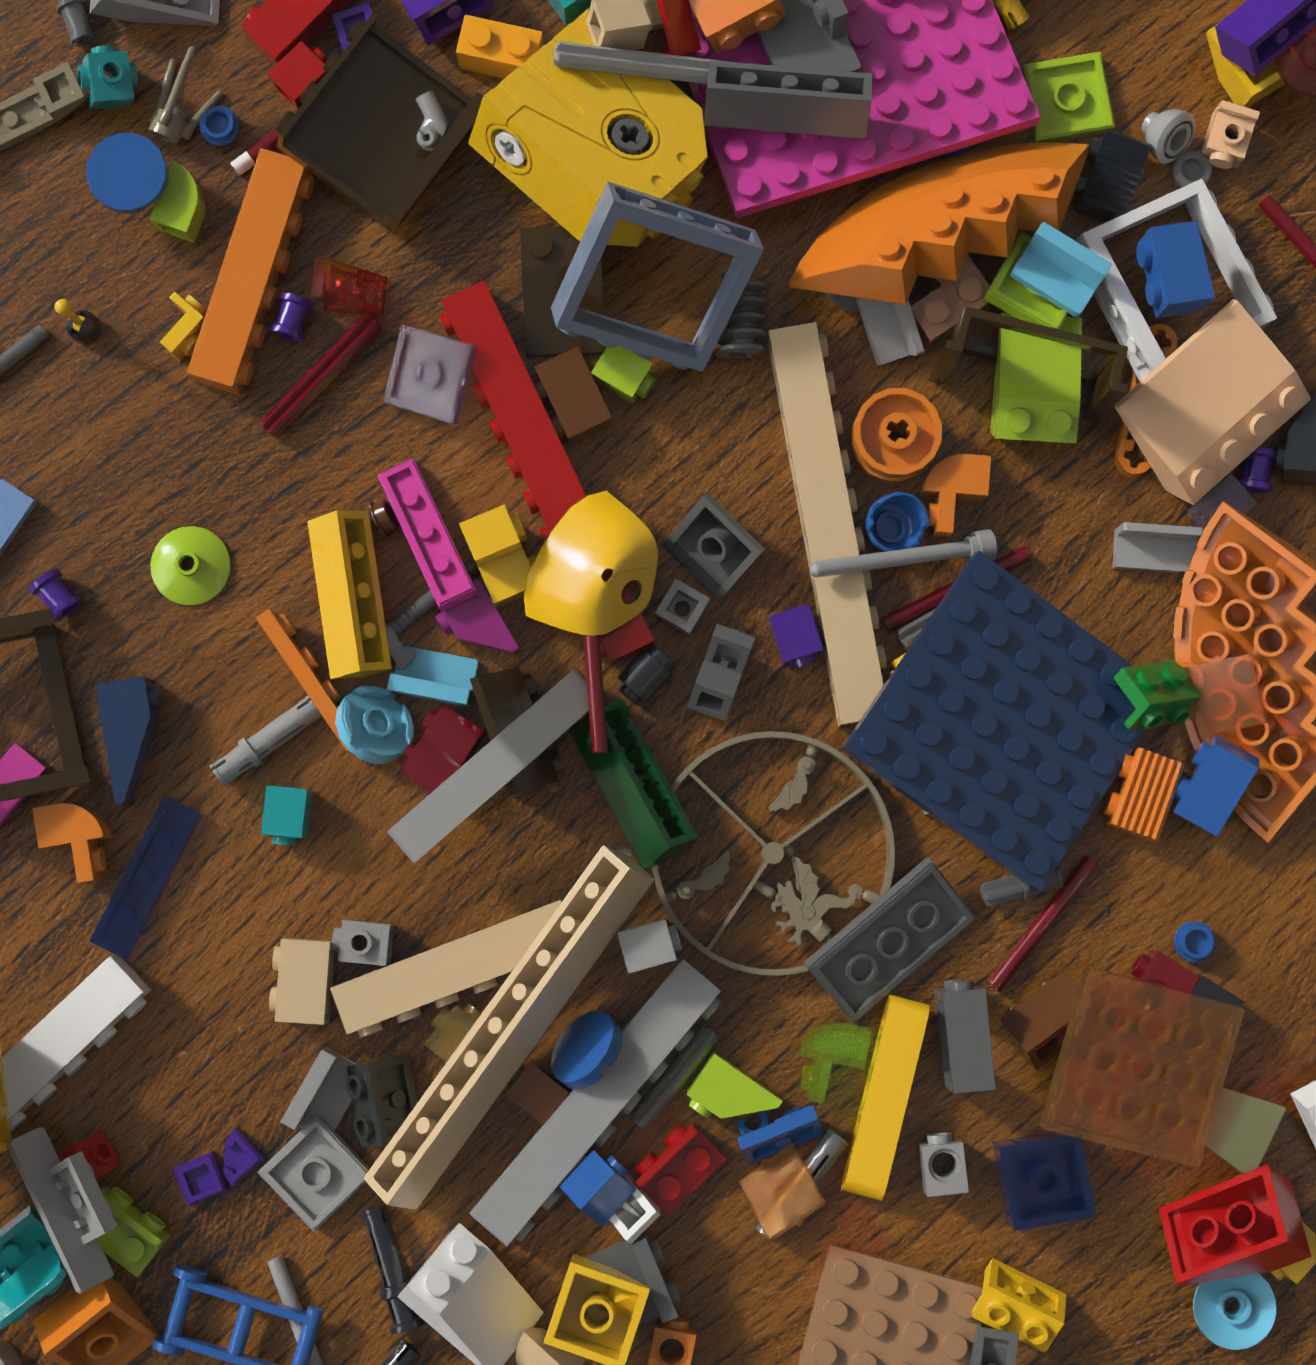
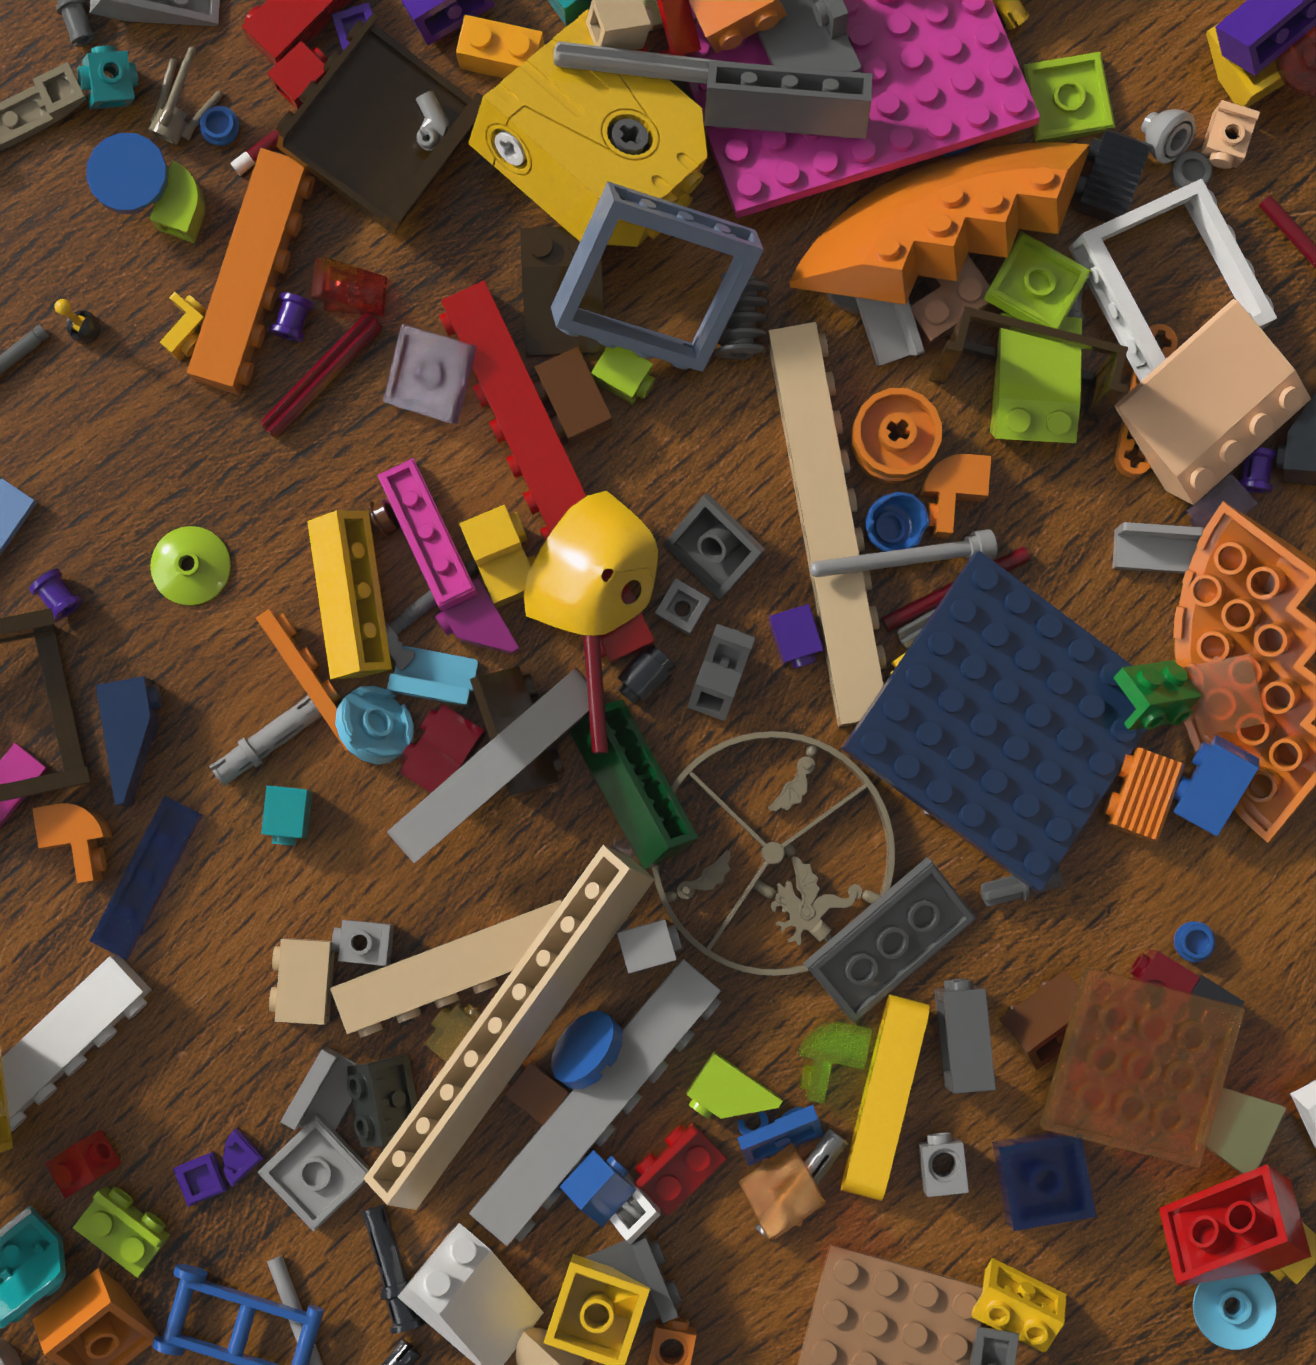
(68, 1206): light grey bracket -> none
(674, 1077): dark grey axle -> none
(1042, 924): dark red bar -> none
(1060, 269): medium azure panel -> none
(1175, 269): blue brick -> none

